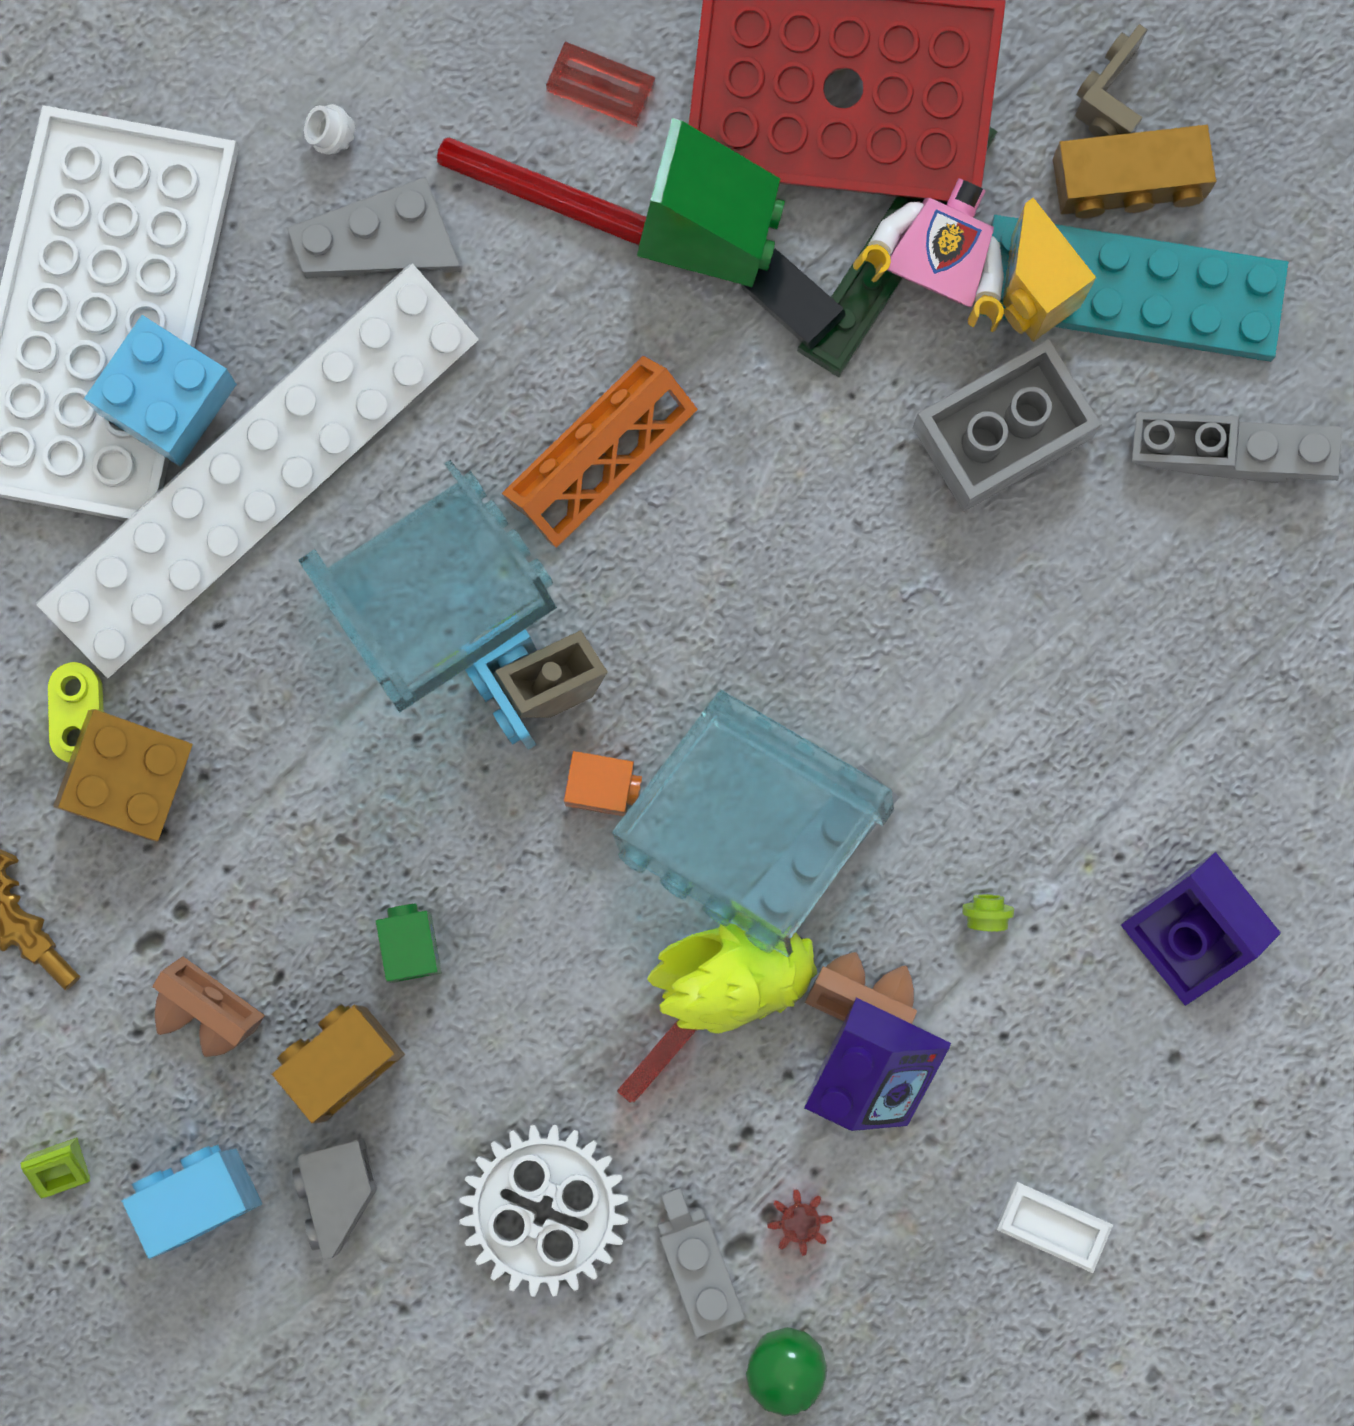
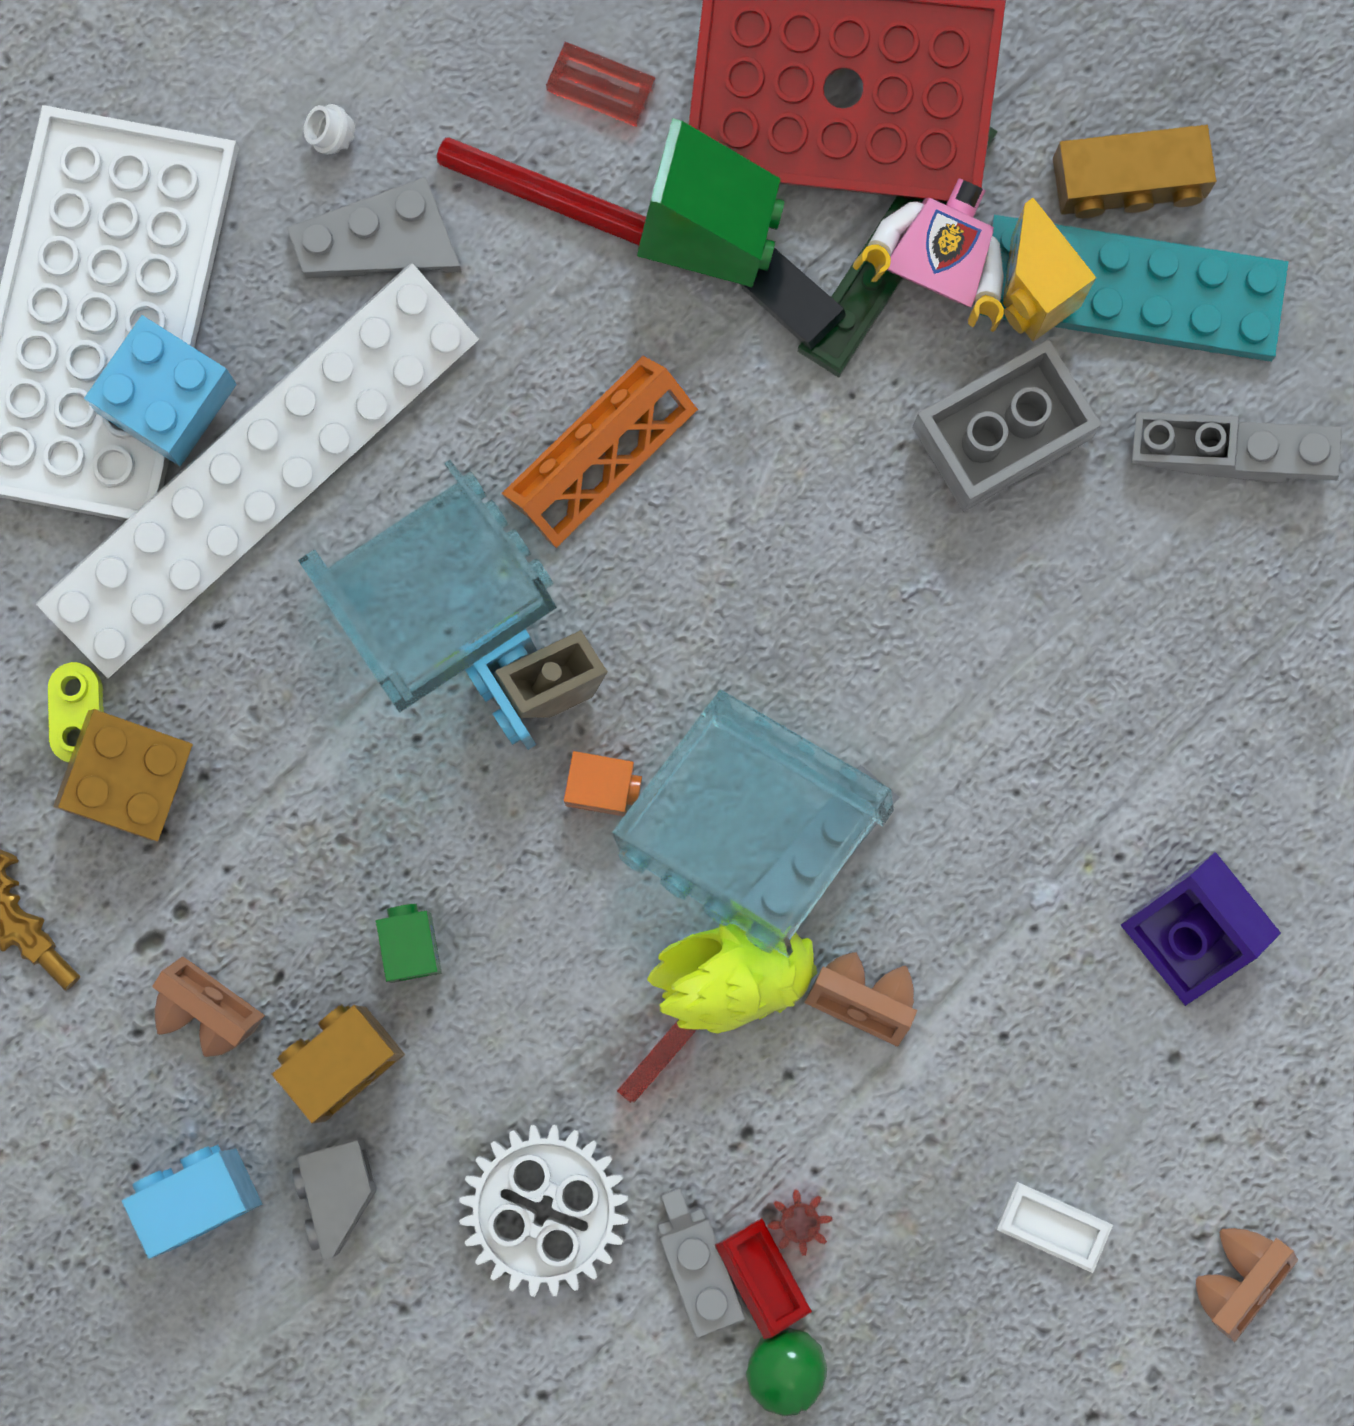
(56, 1168): lime slope -> none
(763, 1278): none -> red tile
(875, 1070): dark purple slope -> none
(988, 913): lime plate -> none
(1098, 108): dark tan bracket -> none
(1262, 1266): none -> nougat tile

